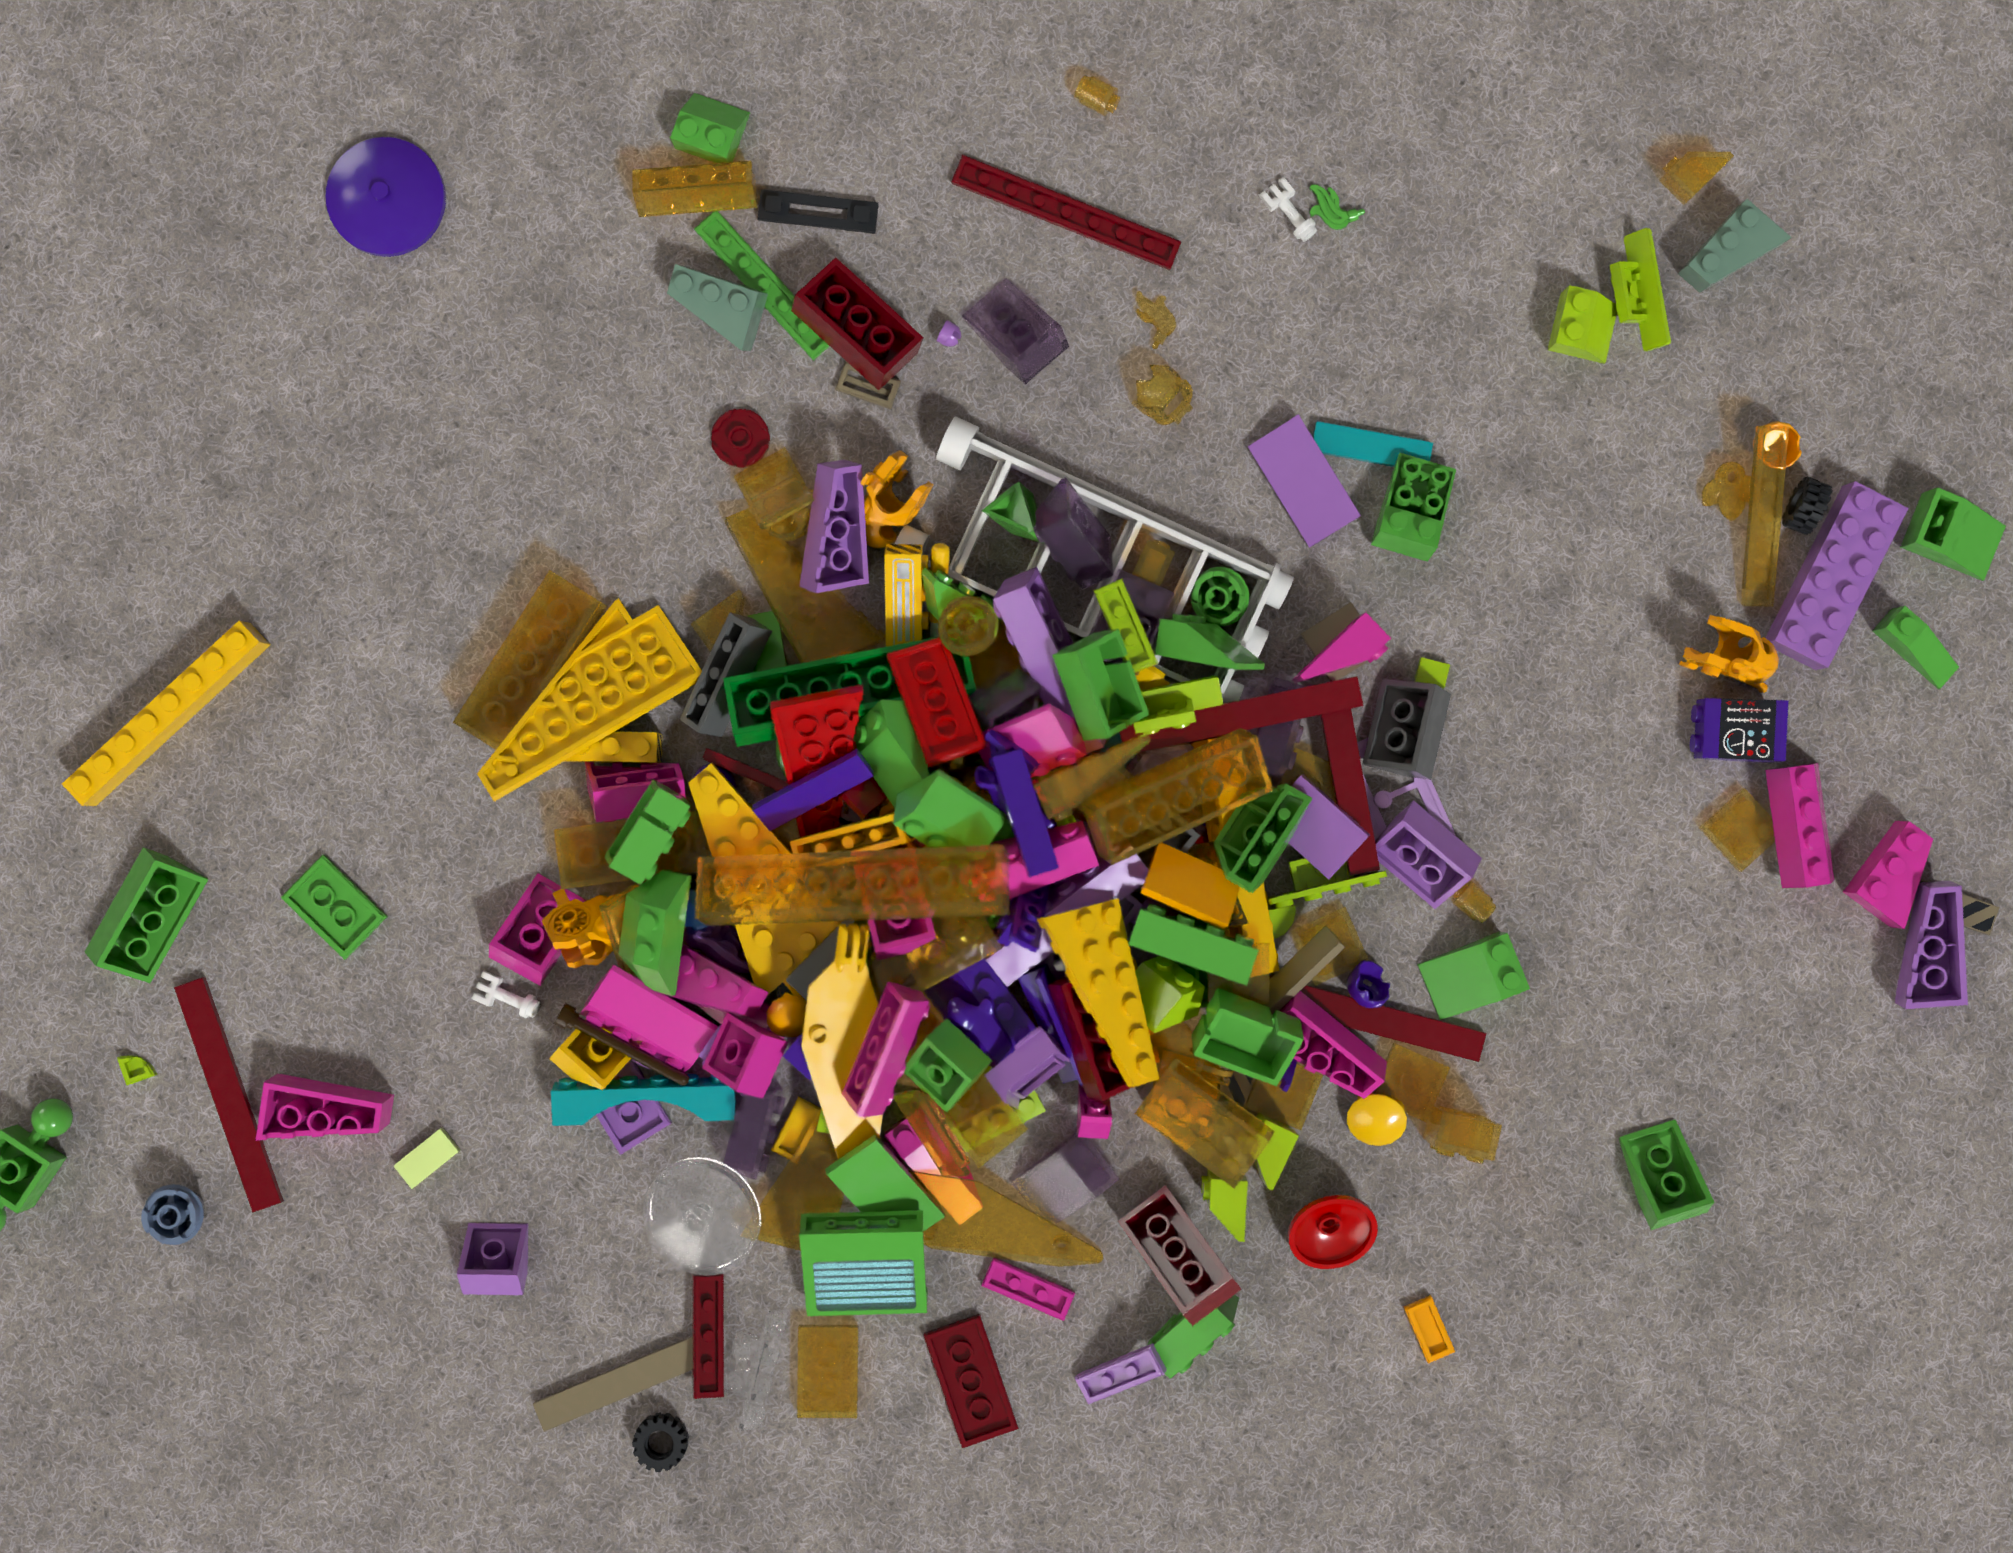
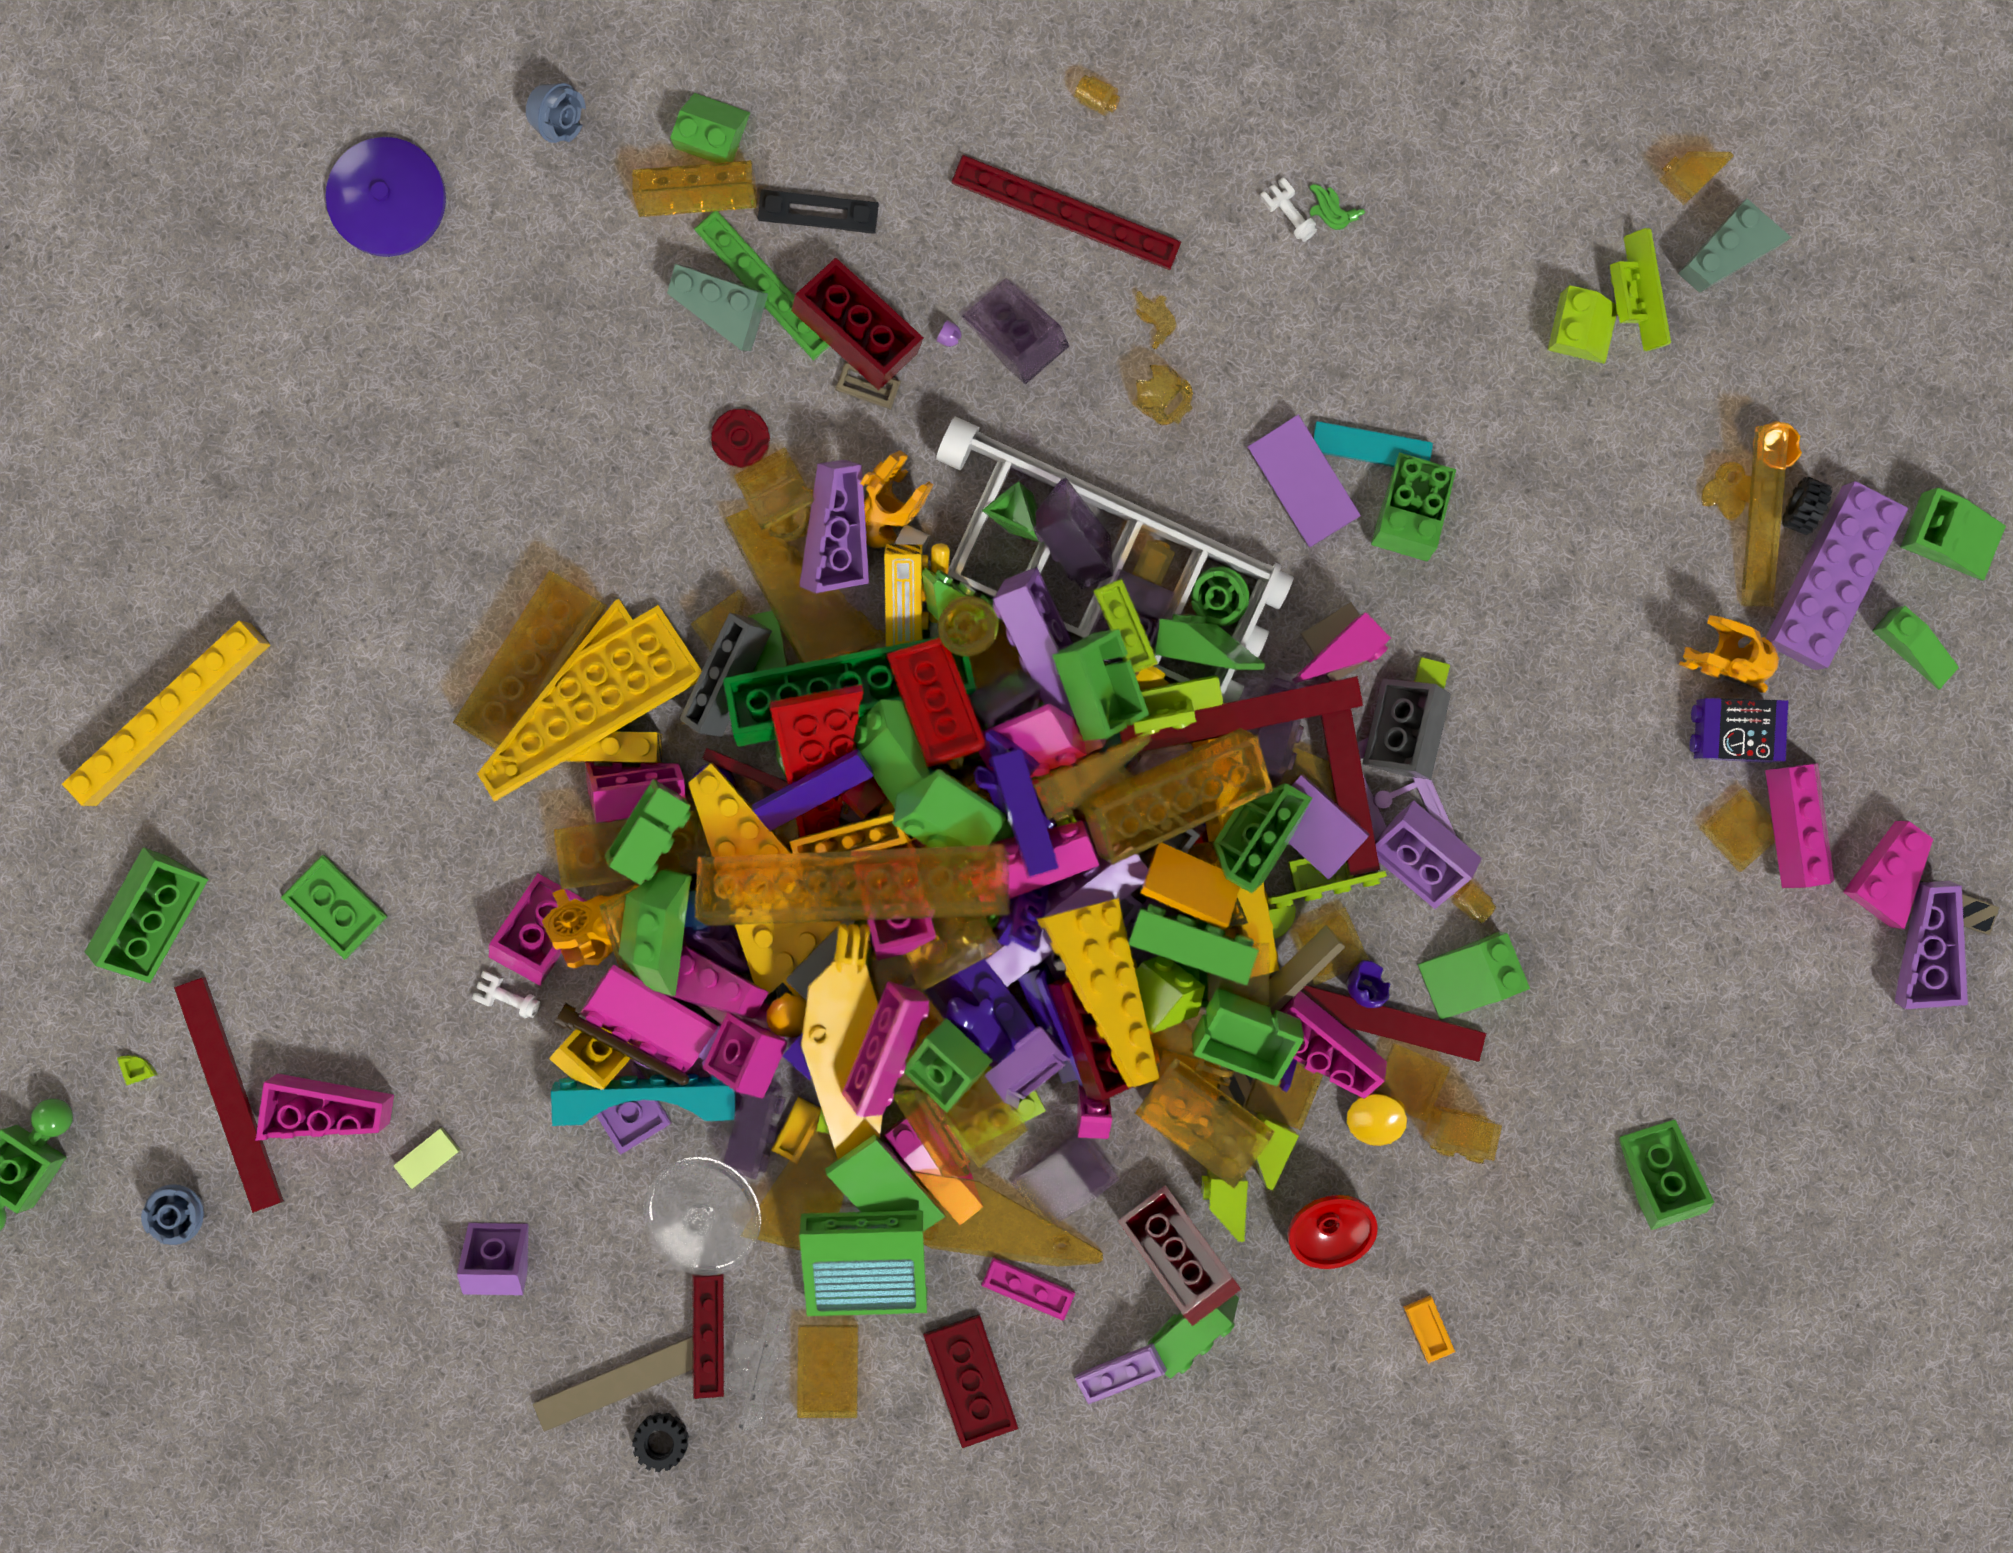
(555, 111): none -> sand blue cone

